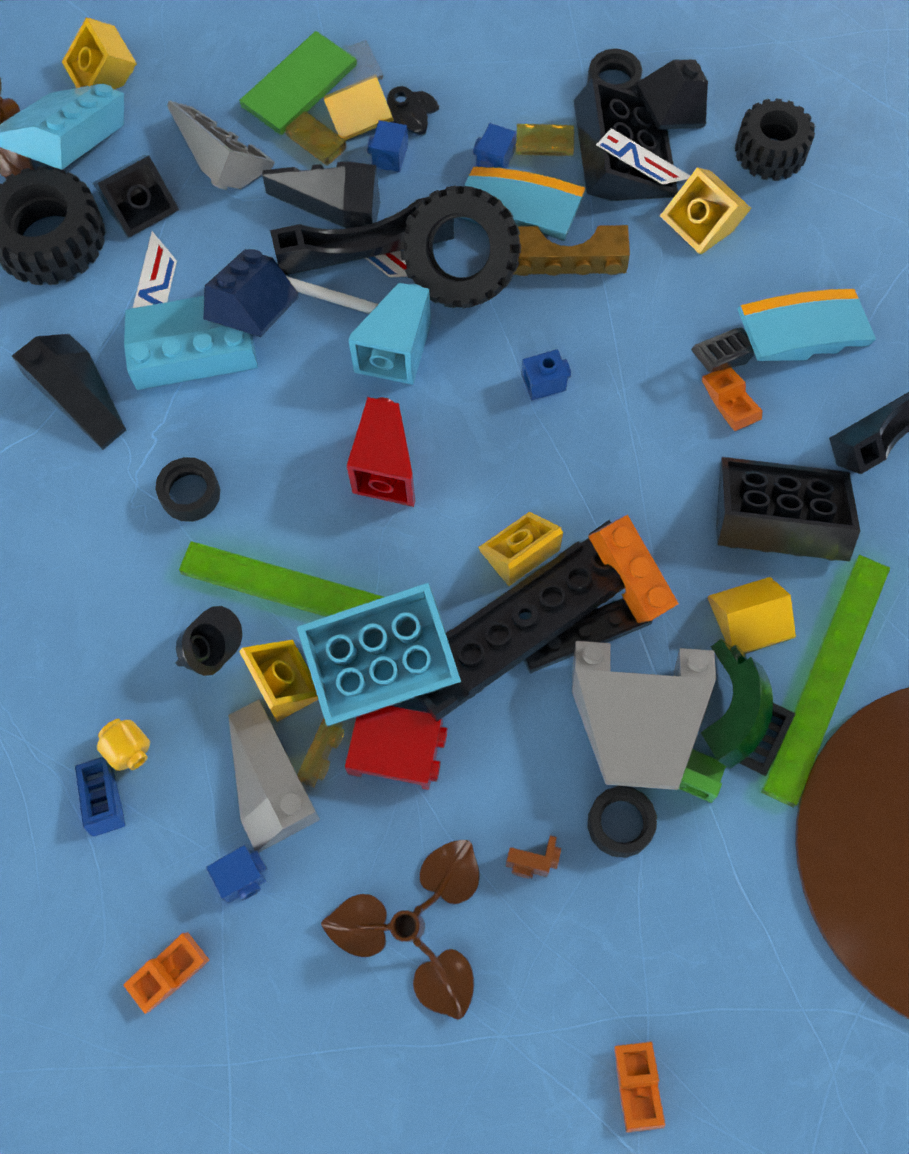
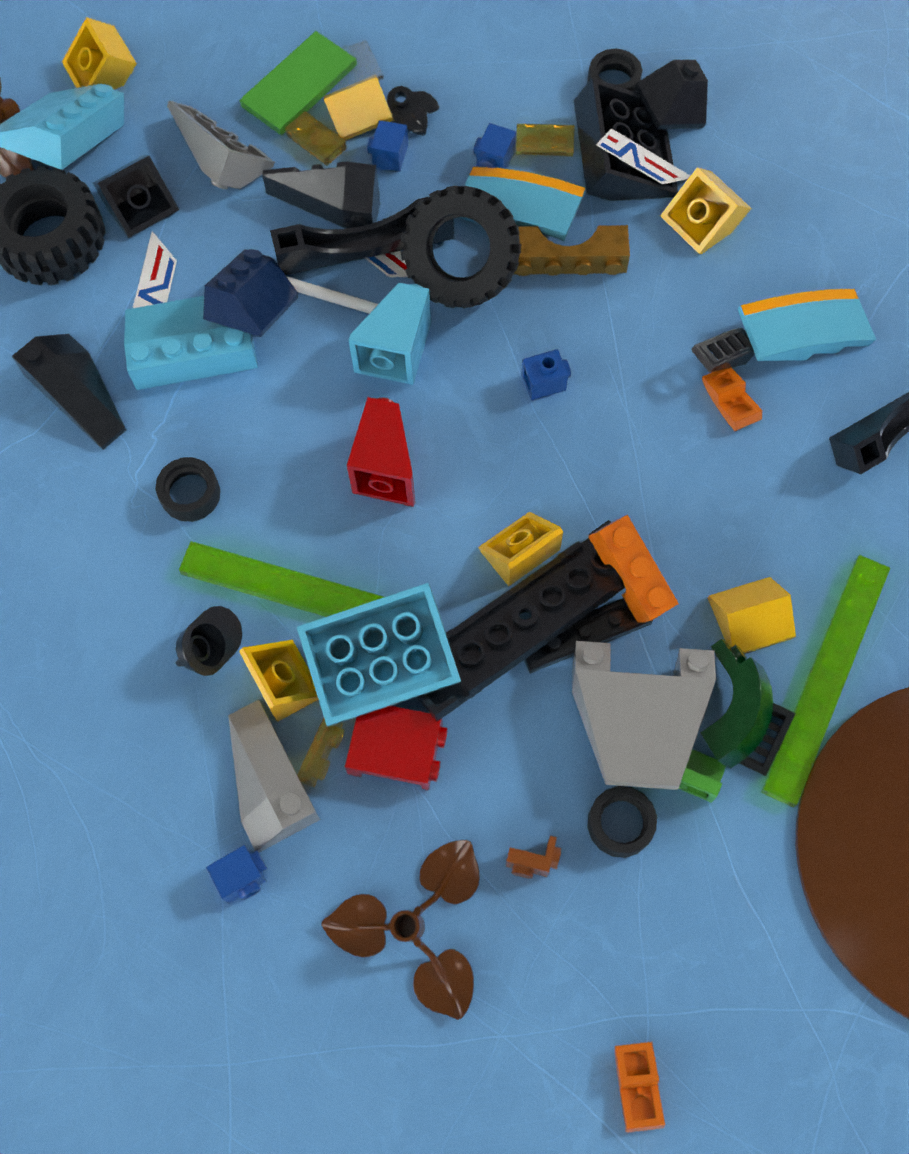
(106, 816): blue slope -> none
(123, 745): yellow head -> none
(166, 973): orange slope -> none
(780, 122): black tyre -> none
(786, 509): black slope -> none

